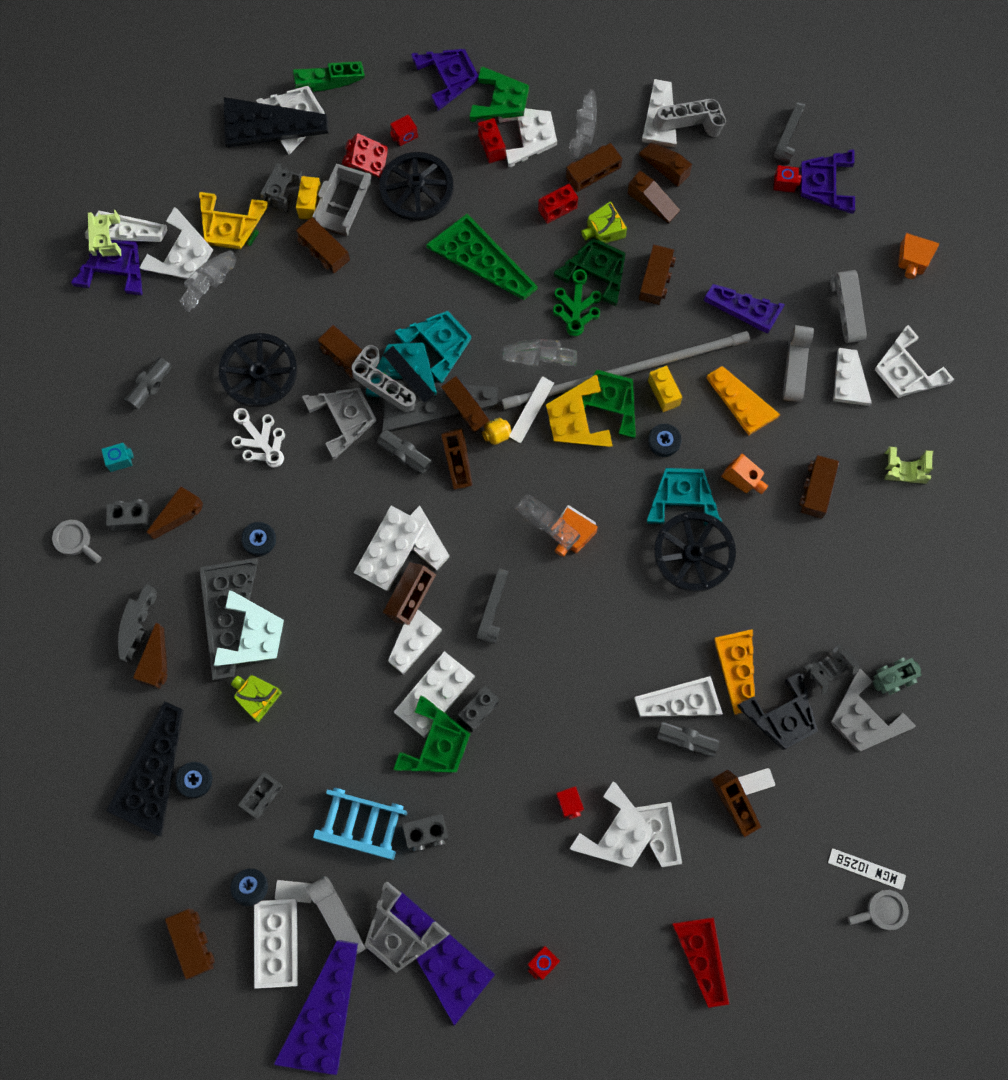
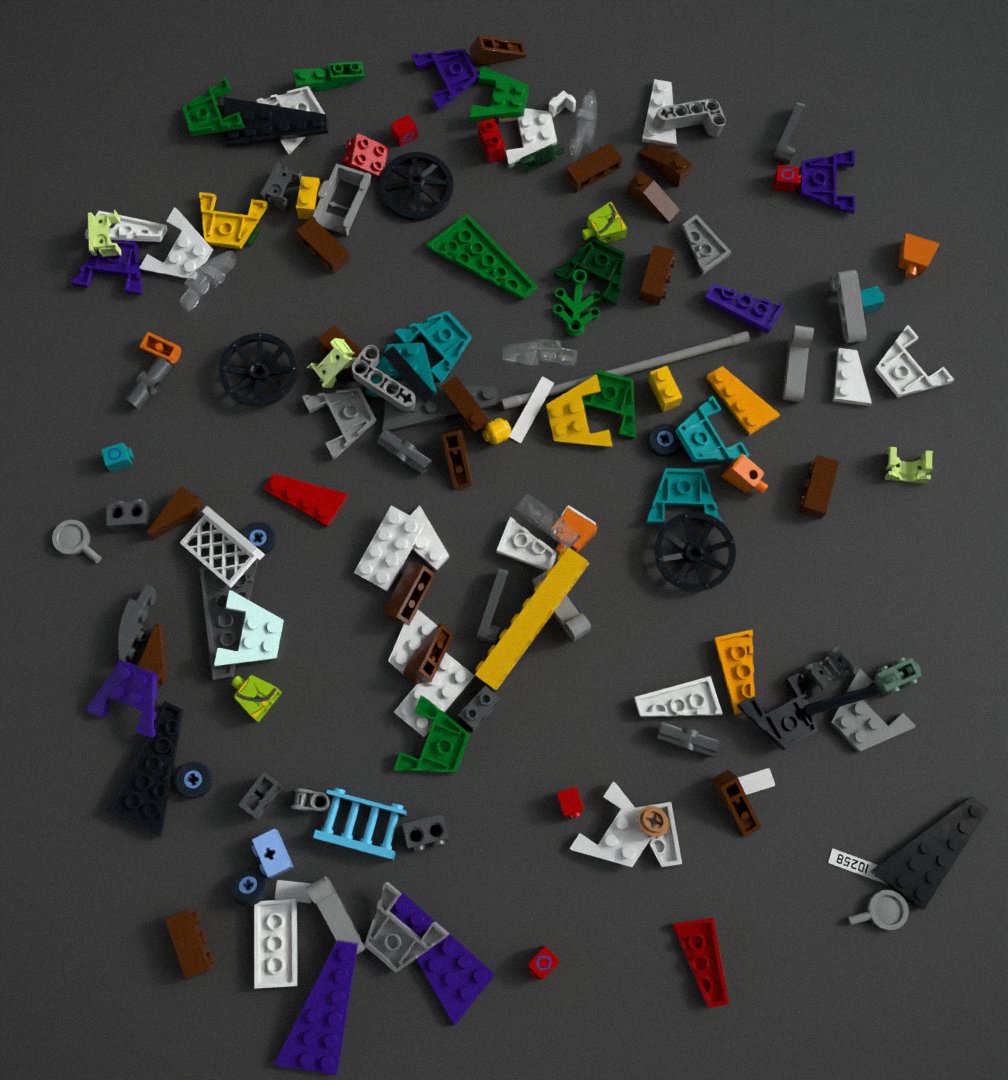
(132, 687): none -> dark purple wing
(160, 347): none -> orange brick
(204, 115): none -> green wing
(234, 538): none -> white fence
(260, 441): white plant -> none
(272, 841): none -> light blue brick
(307, 800): none -> light grey piece
(308, 498): none -> red wing
(334, 362): none -> yellowish green piece
(427, 658): none -> reddish brown slope
(496, 50): none -> reddish brown slope
(525, 547): none -> white wing
(532, 618): none -> yellow brick
(541, 157): none -> clear green hinge
(558, 203): red brick -> none
(560, 102): none -> white bracket
(571, 621): none -> light grey beam
(660, 819): none -> medium nougat gear
(701, 438): none -> teal wing
(705, 244): none -> light grey wing
(841, 700): none -> black axle
(872, 299): none -> teal brick
(926, 859): none -> black wing

